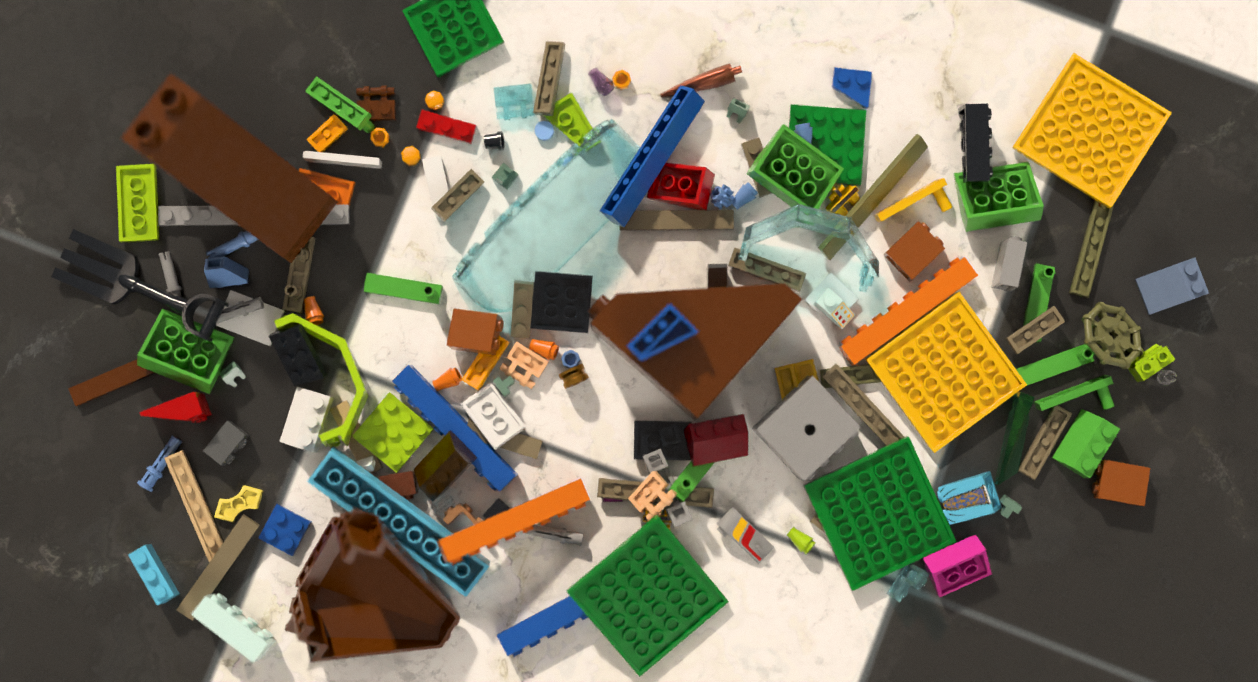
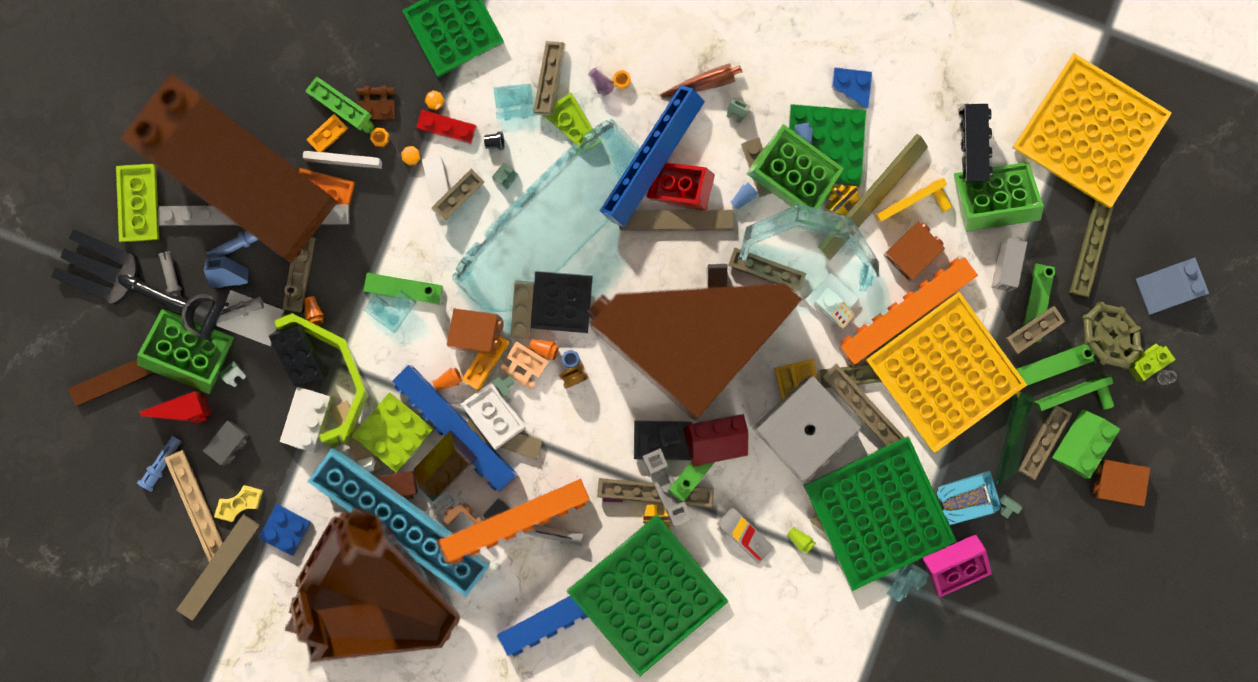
(154, 574): medium azure brick -> none
(234, 627): light aqua brick -> none
(390, 314): none -> clear light blue plate
(544, 130): light blue tile -> none
(647, 493): light nougat plate -> none
(662, 333): blue wedge -> none
(722, 196): medium blue gear -> none

